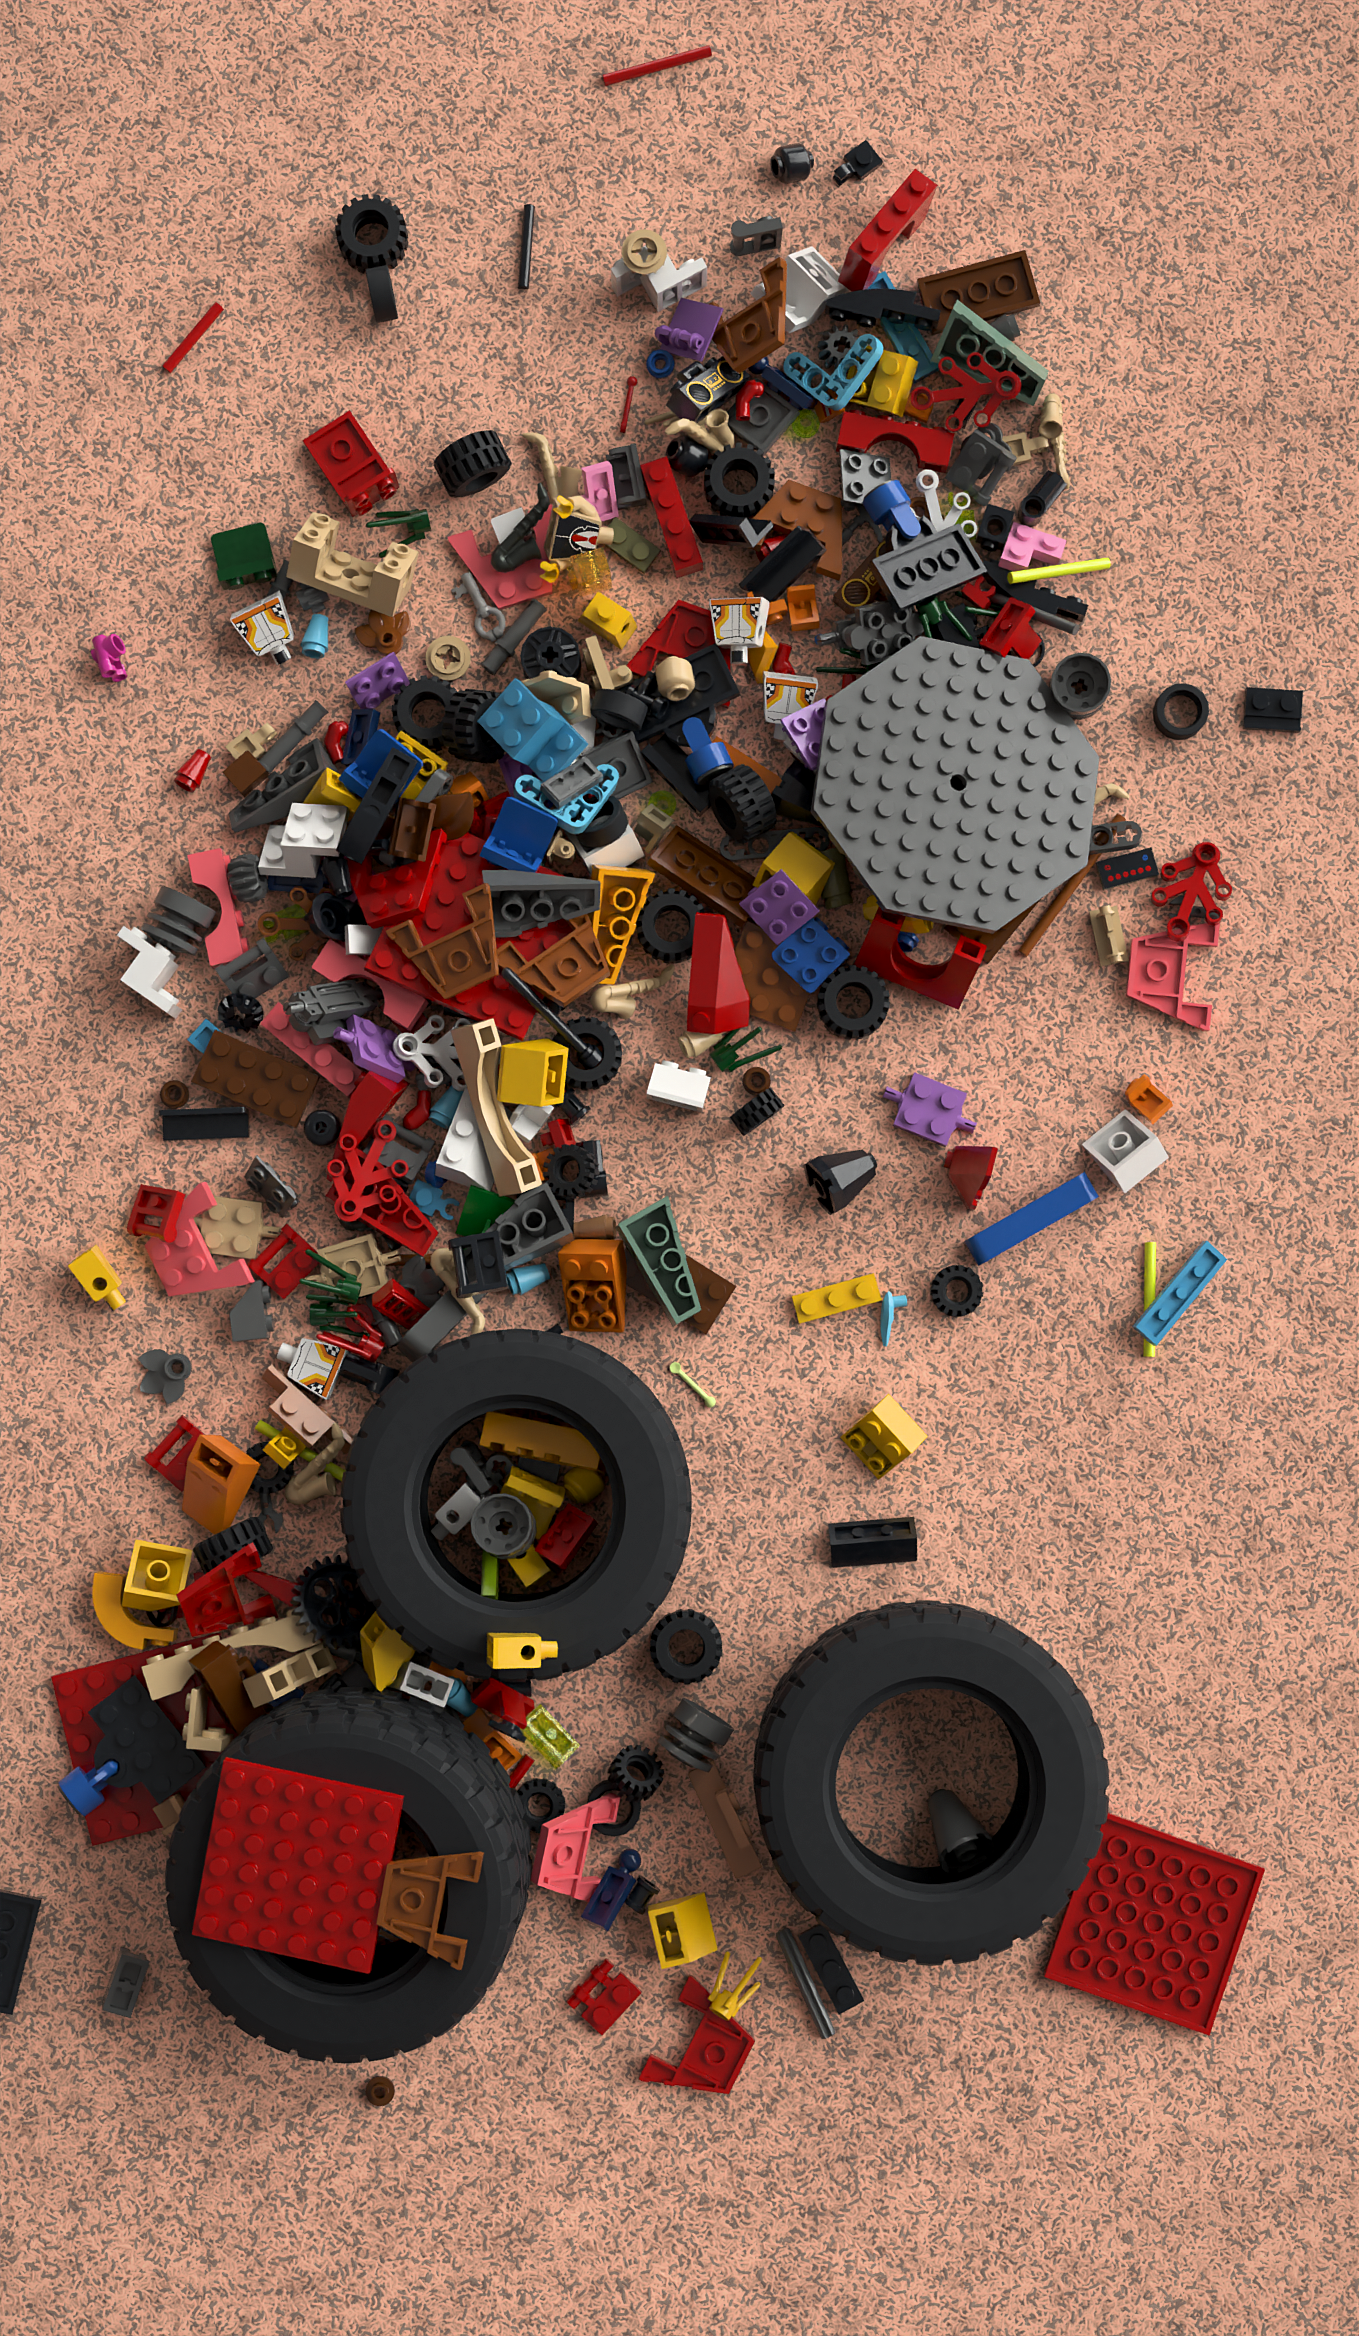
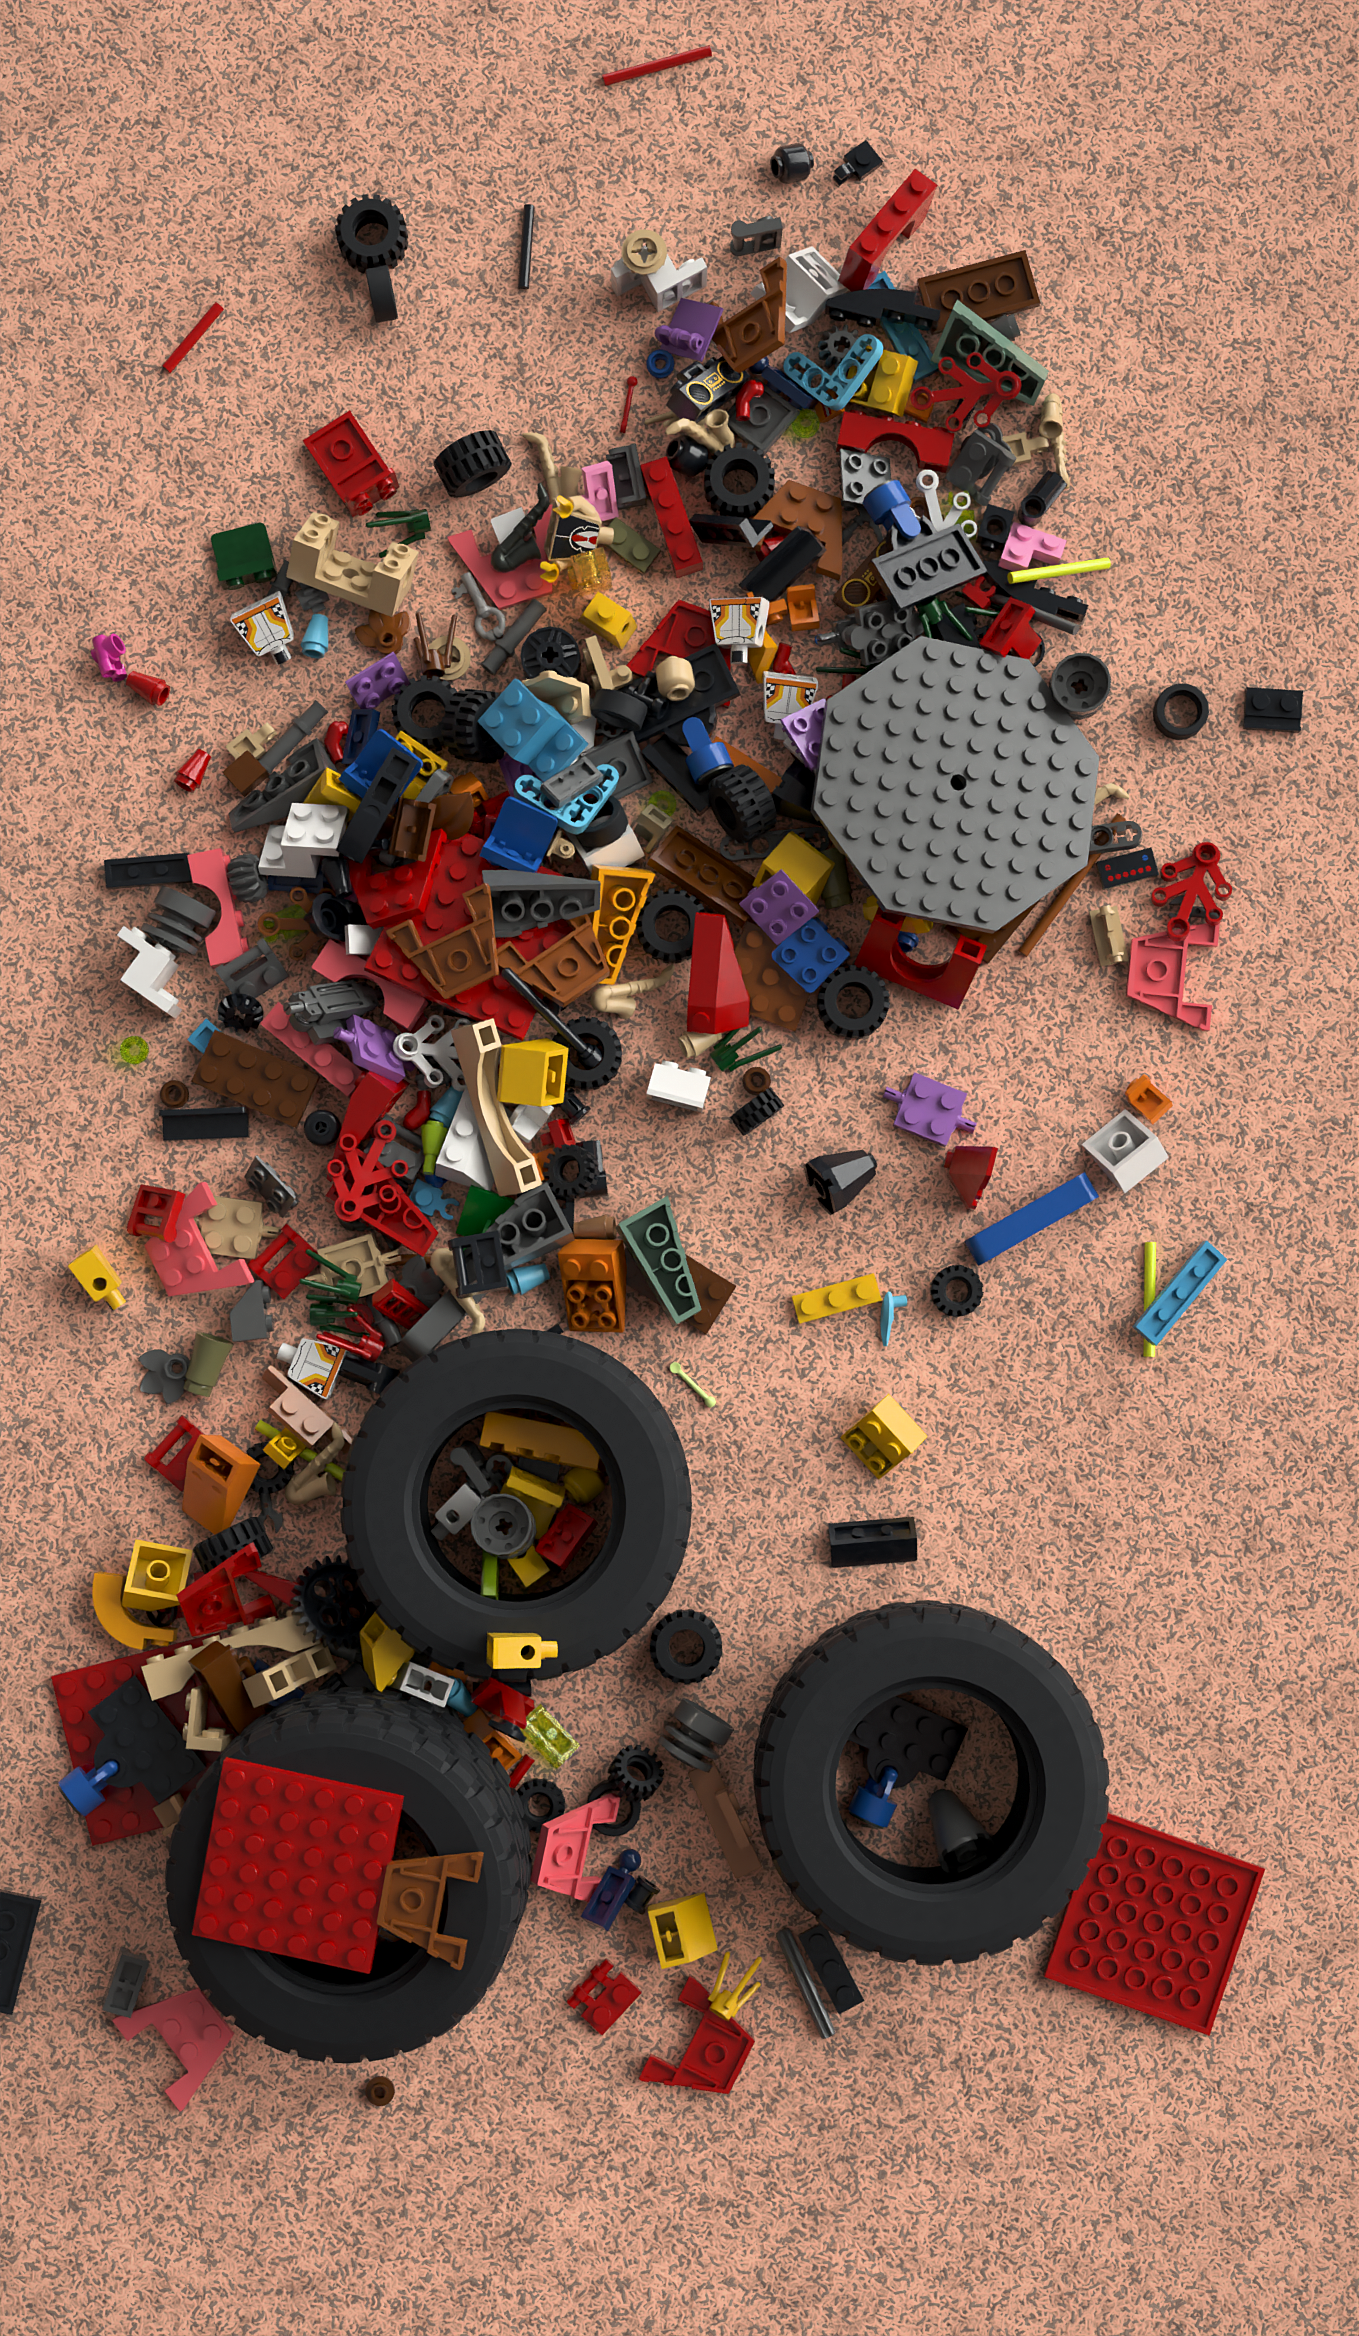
(128, 1043): none -> clear neon green plate
(147, 871): none -> black plate
(148, 687): none -> red cone
(190, 2029): none -> coral wing
(206, 1363): none -> olive plant
(431, 659): none -> reddish brown plant
(433, 1137): none -> lime cone
(898, 1745): none -> black plate

